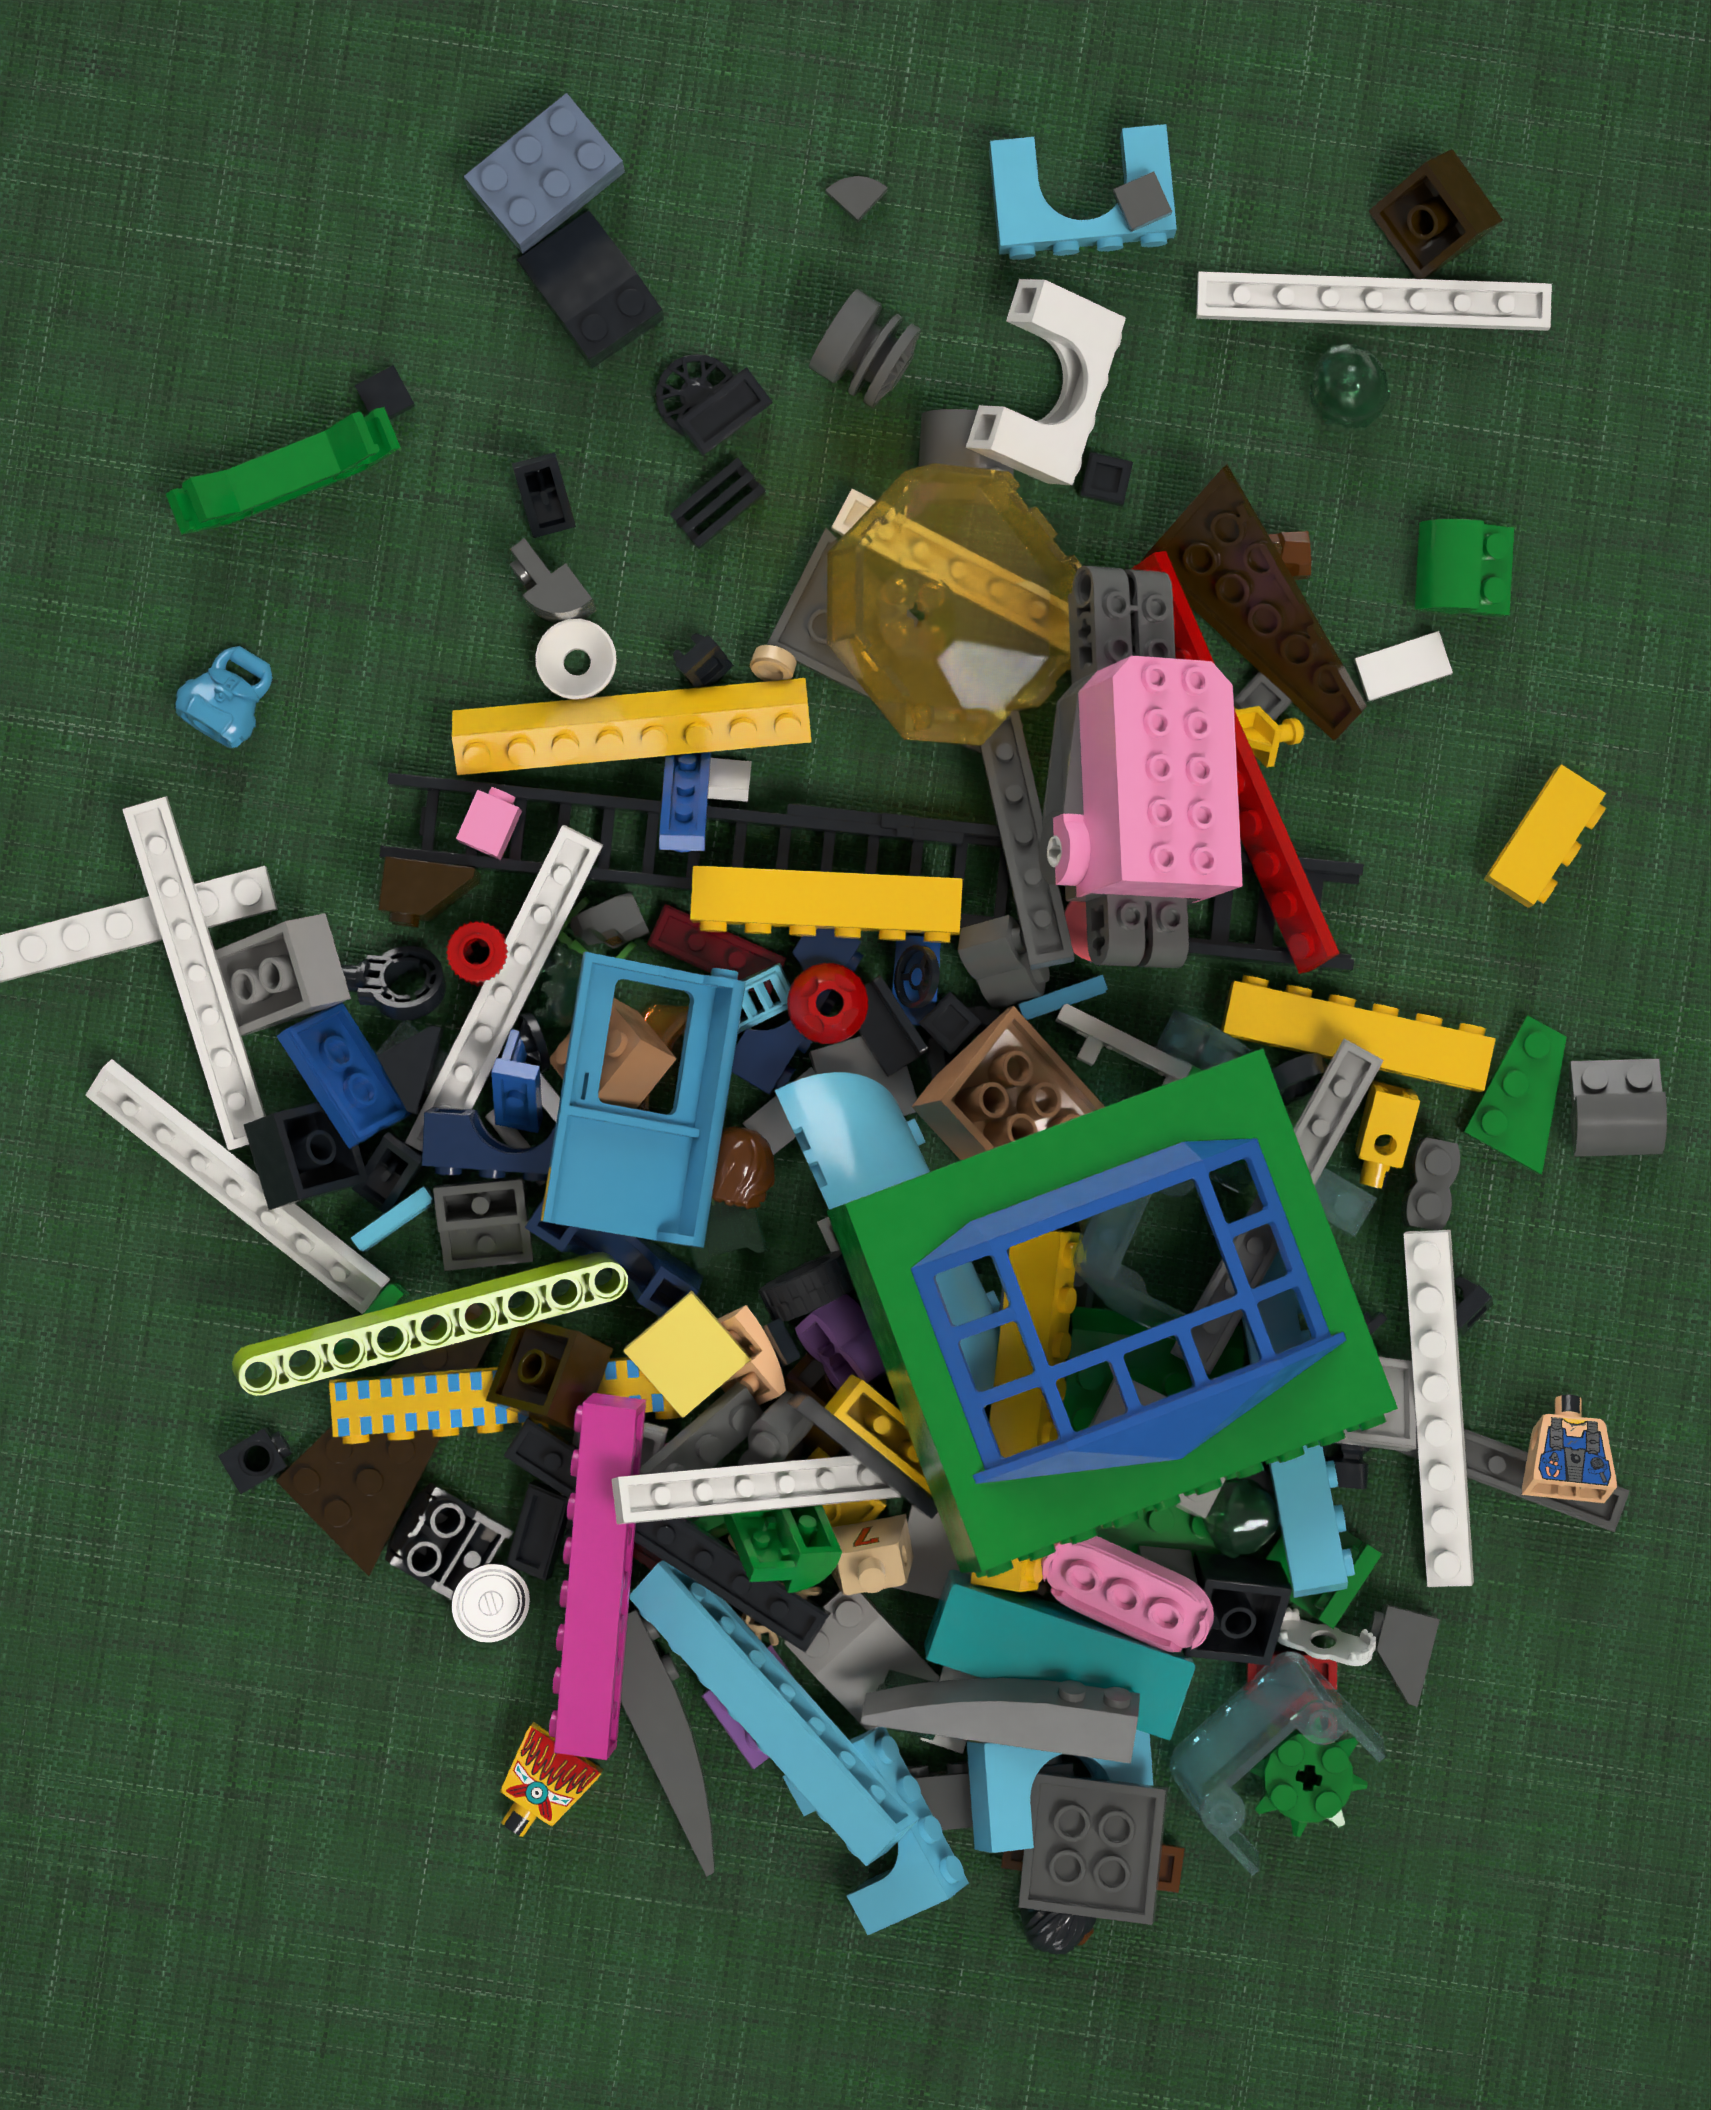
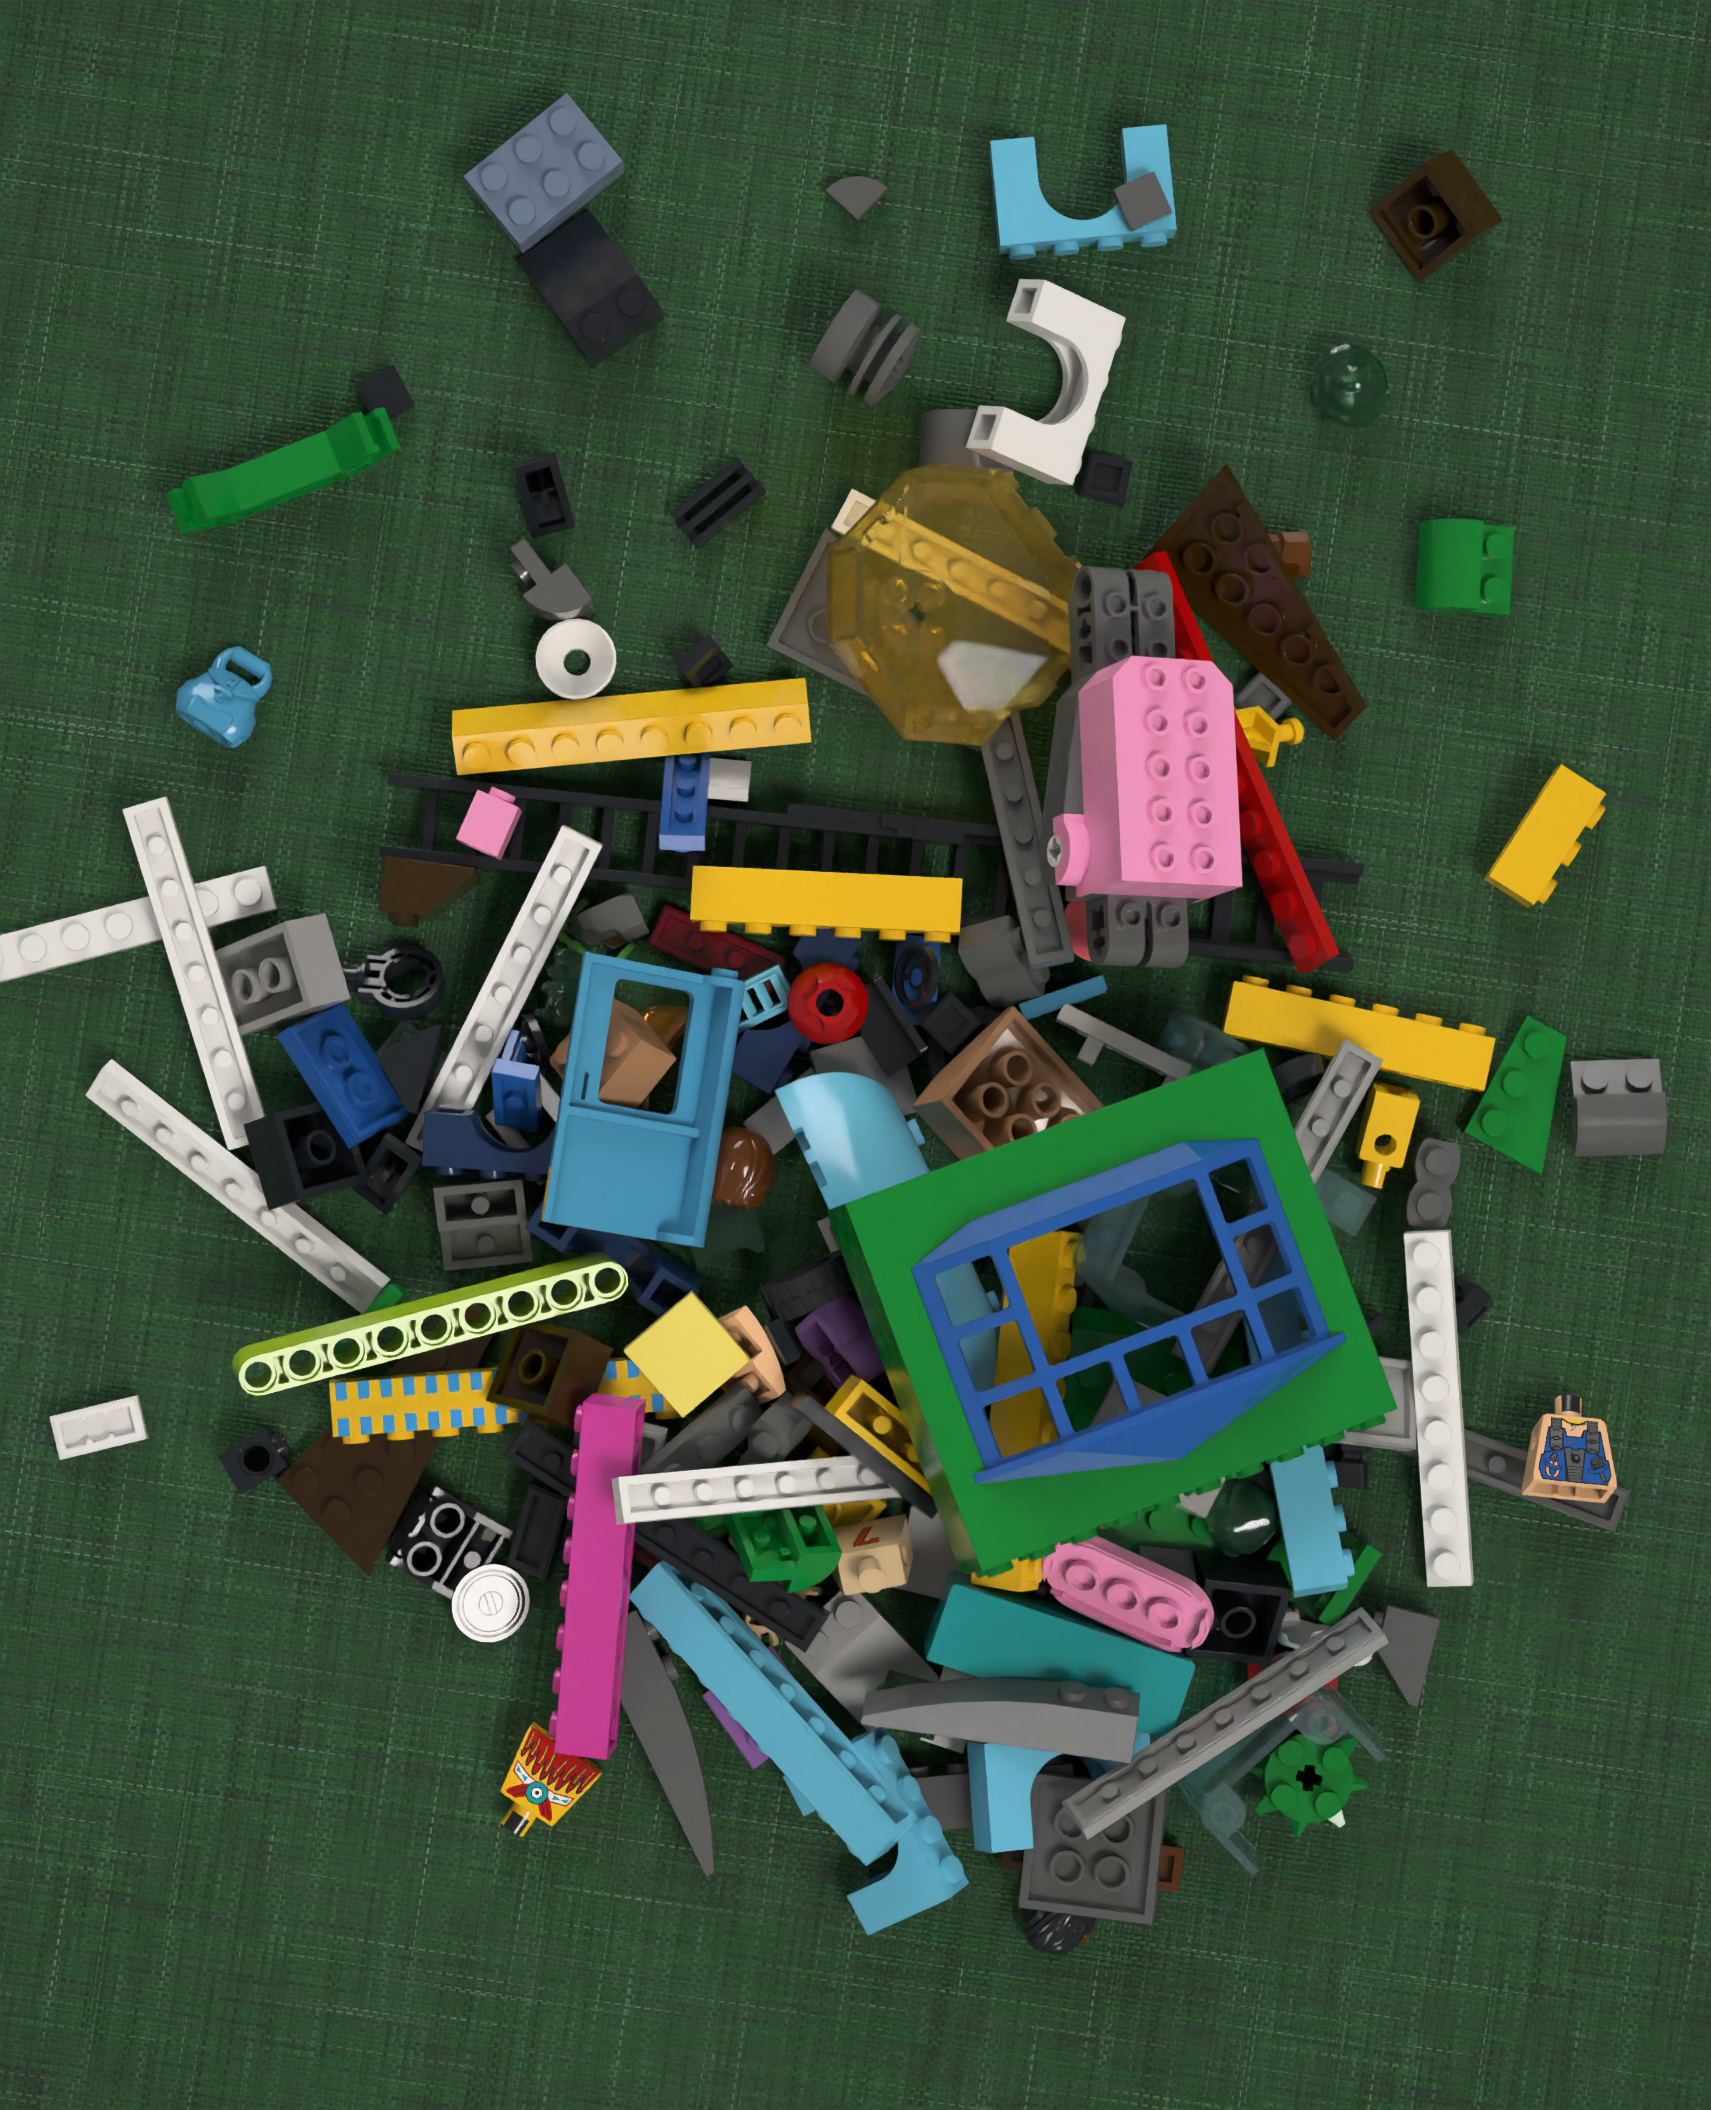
(98, 1427): none -> white plate
(393, 1219): medium azure tile -> none
(461, 949): red hose -> none
(693, 389): black wheel -> none
(724, 411): black tile -> none
(772, 663): tan tile -> none
(1224, 1722): none -> light grey tile
(1373, 301): white plate -> none
(1403, 666): white tile -> none

